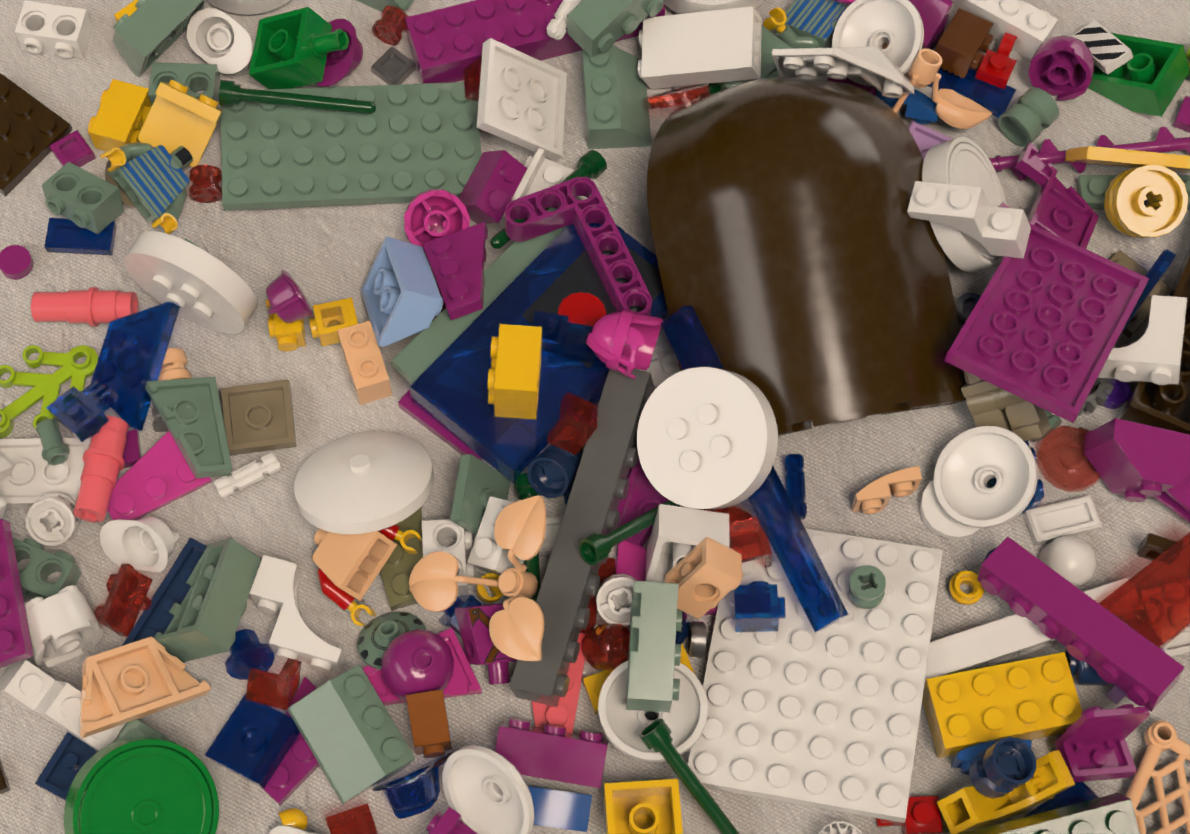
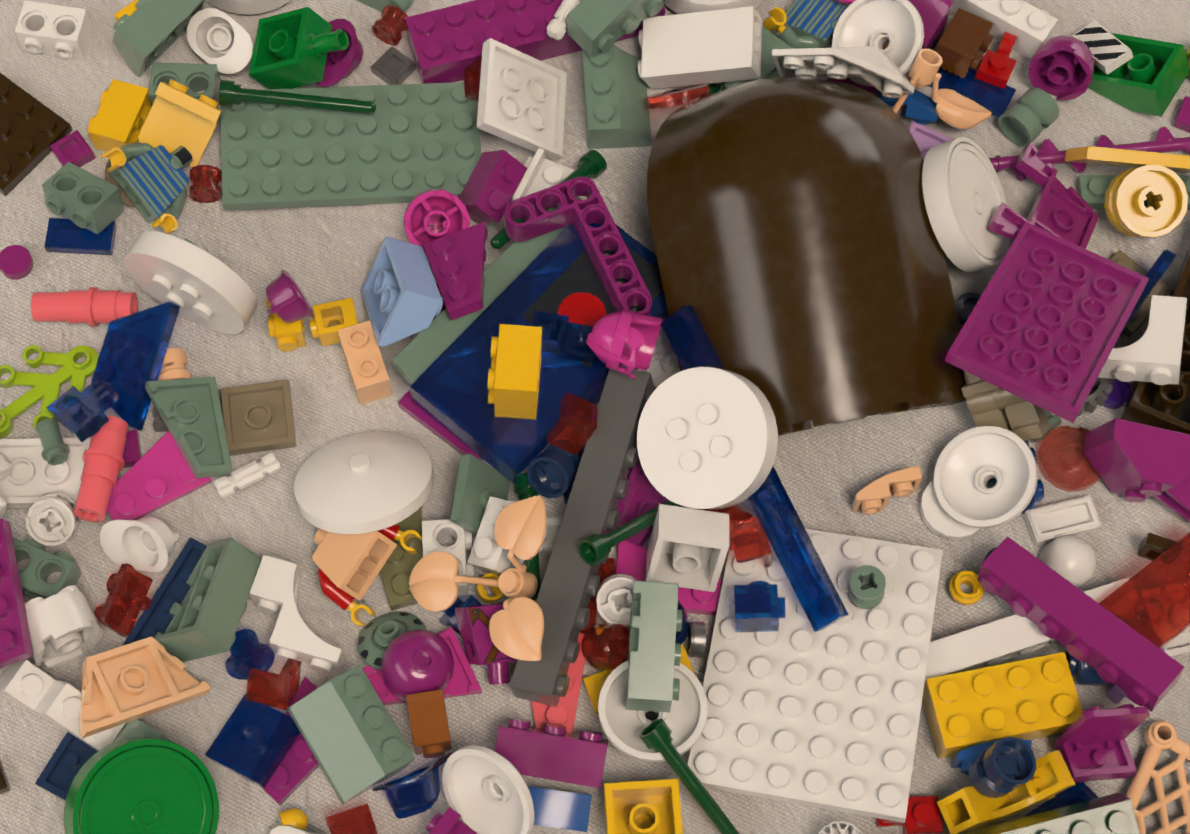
(705, 576): light nougat brick -> none
(796, 483): clear blue axle -> none
(967, 209): white arch -> none

